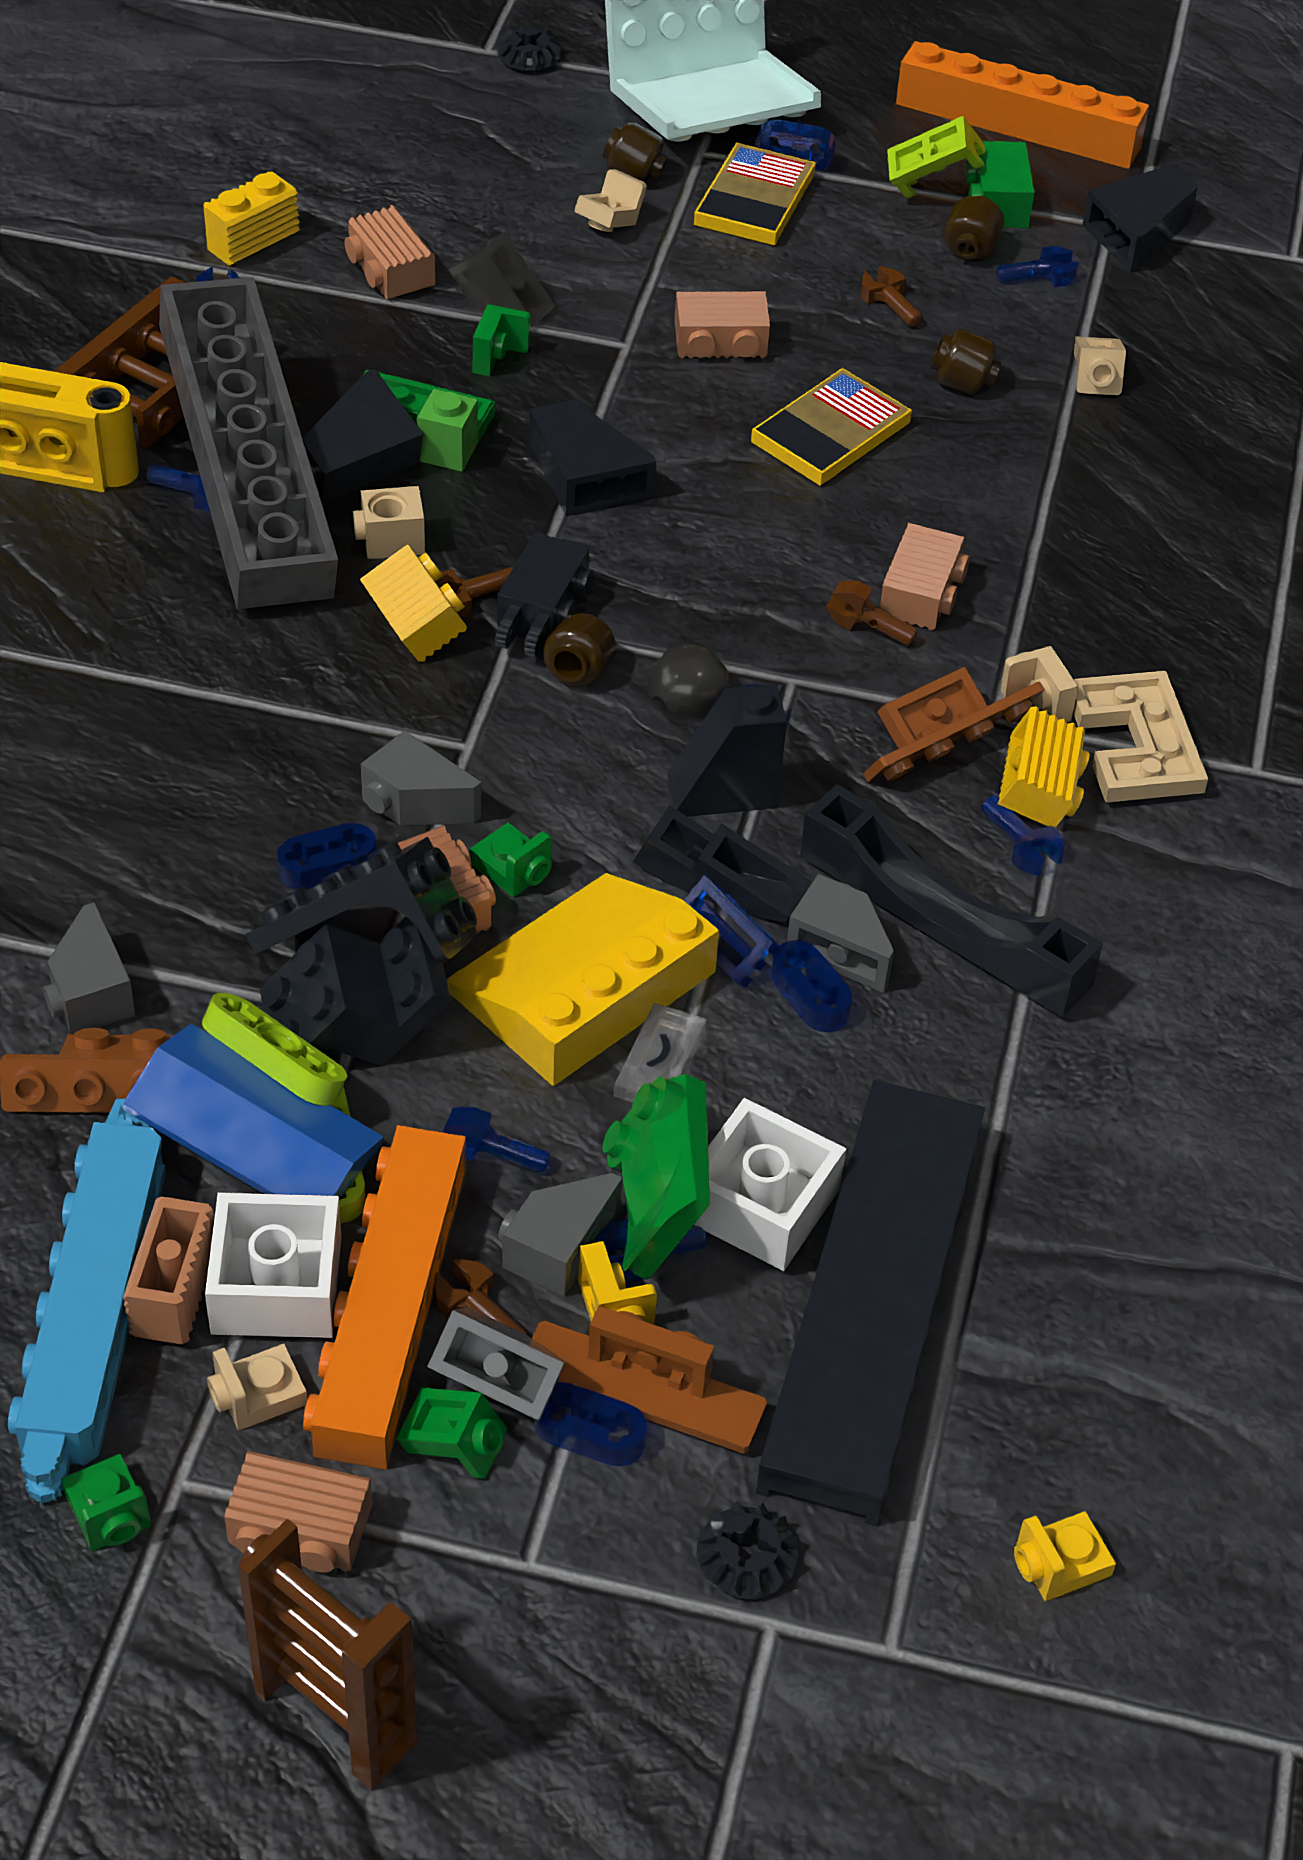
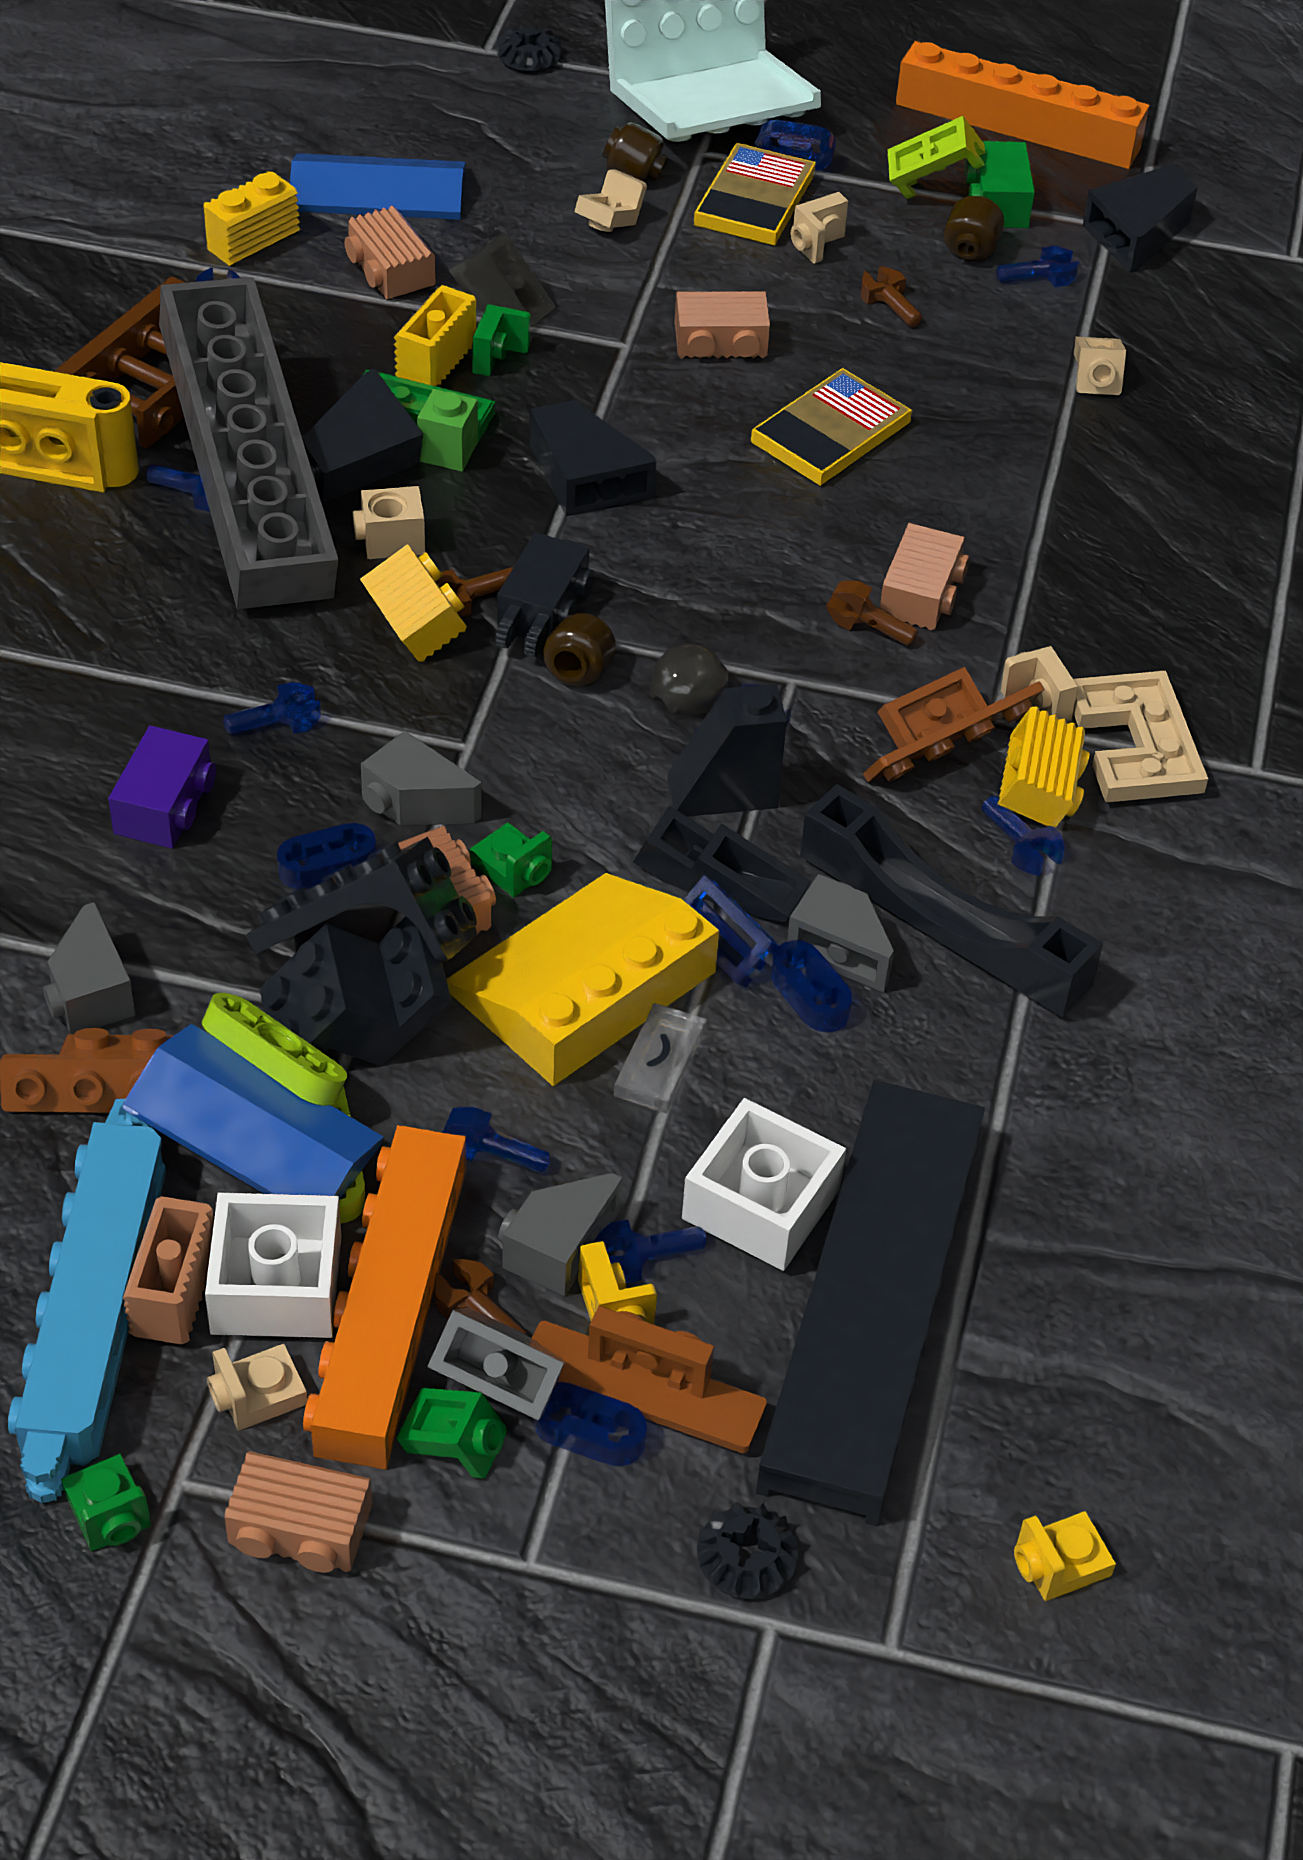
(161, 787): none -> dark purple brick
(293, 707): none -> clear blue bar
(341, 1663): reddish brown fence -> none
(373, 183): none -> blue slope
(436, 336): none -> yellow brick
(662, 1166): green slope -> none
(819, 223): none -> tan bracket
(965, 362): dark brown head -> none

